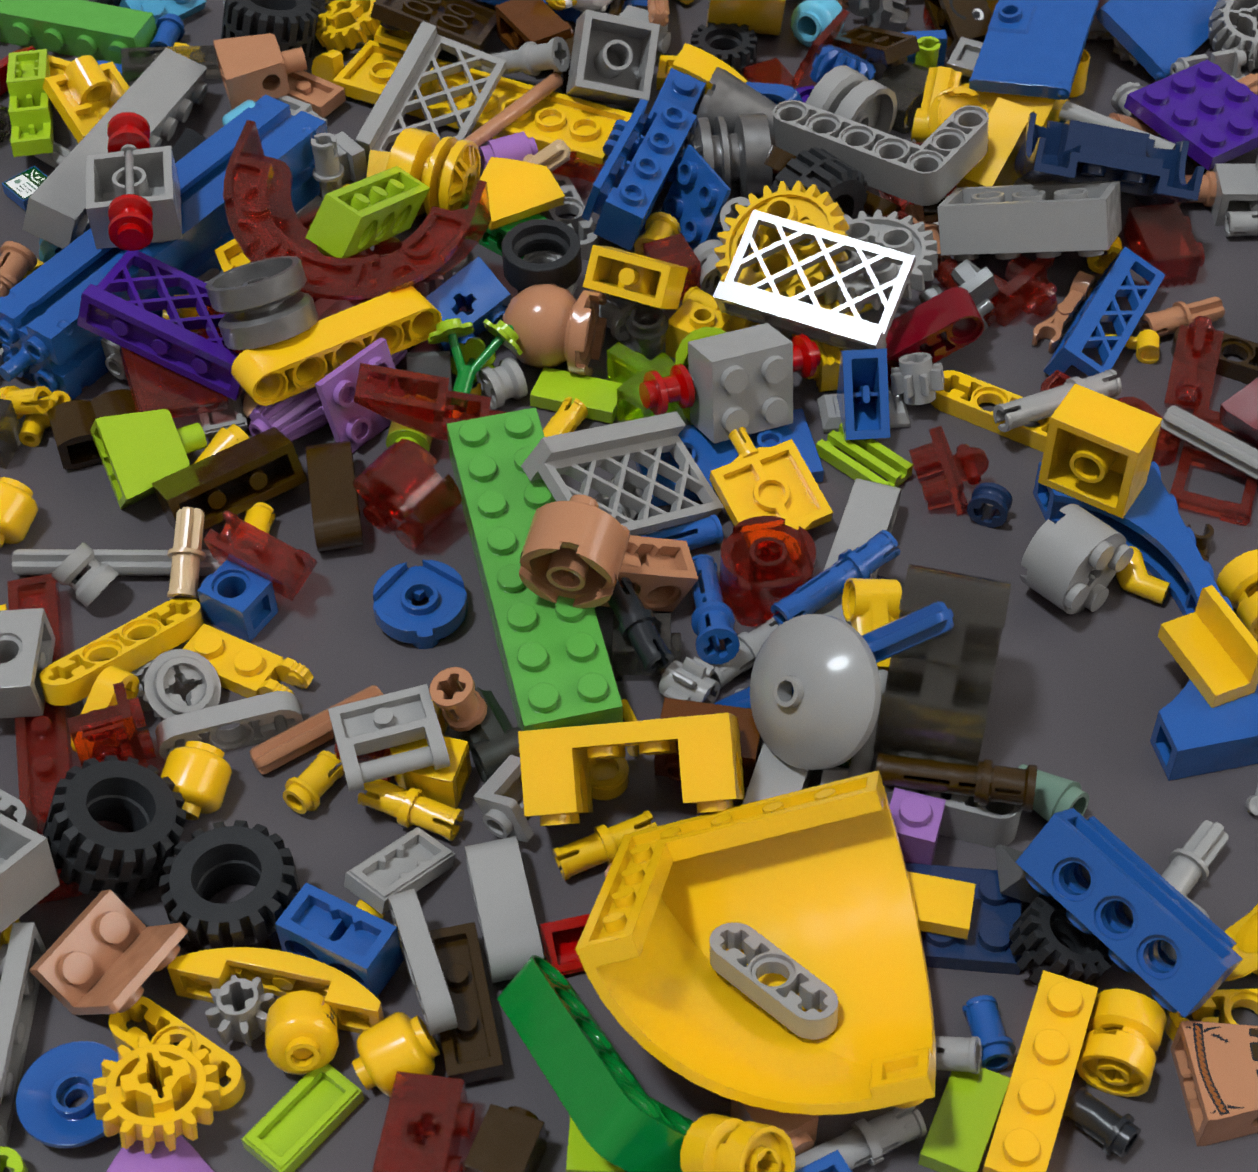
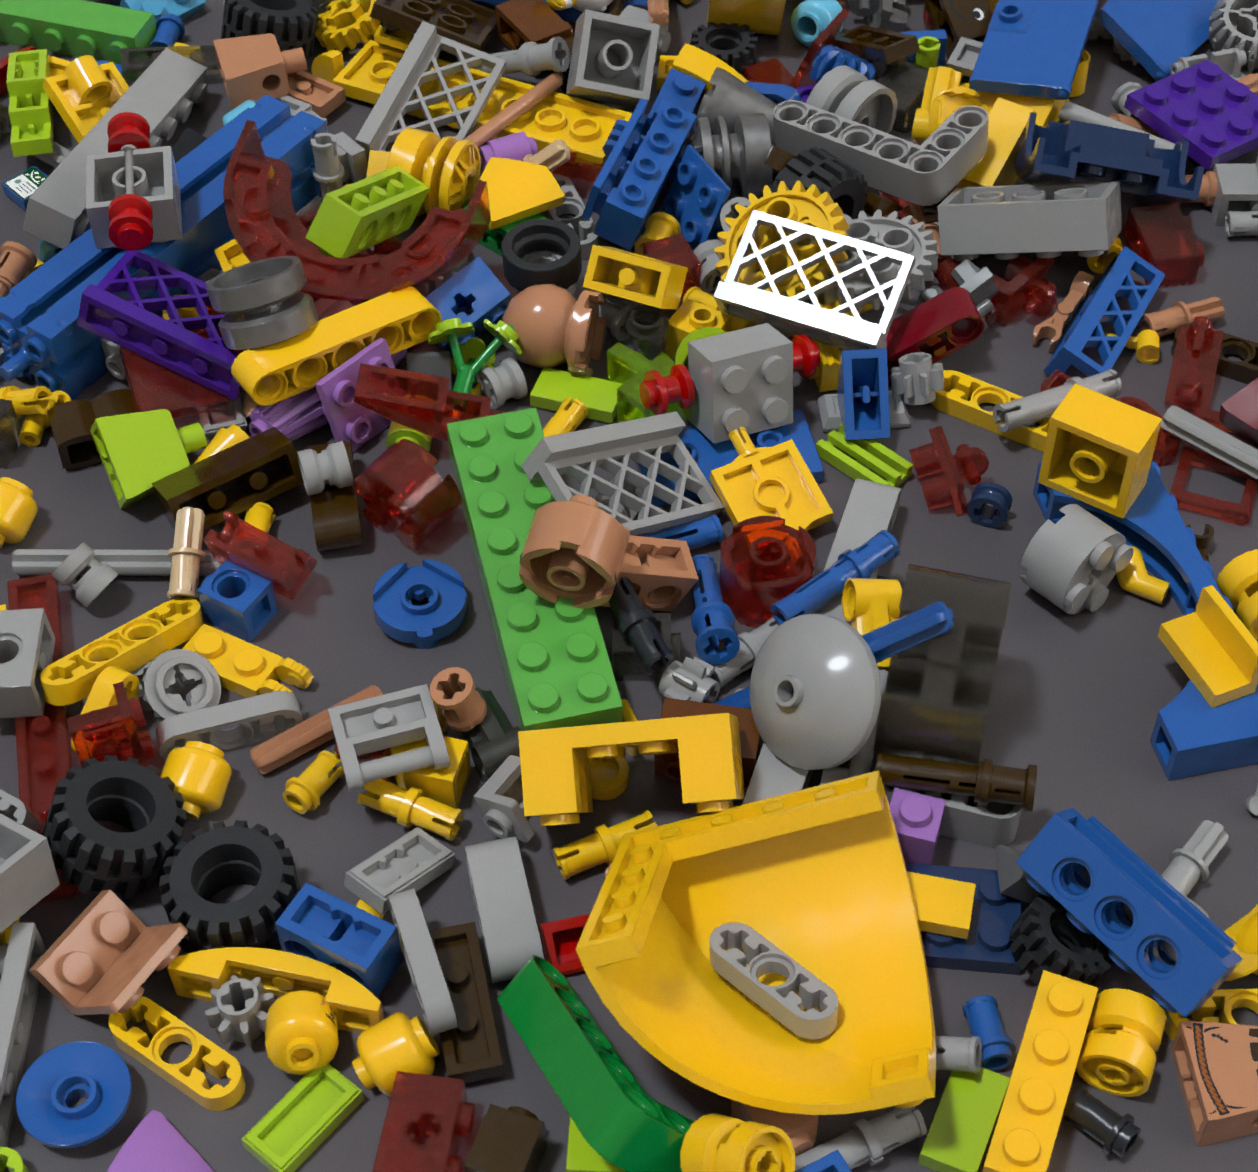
(131, 1106): yellow gear -> none
(324, 468): none -> light grey wheel
(1057, 794): sand green cone -> none

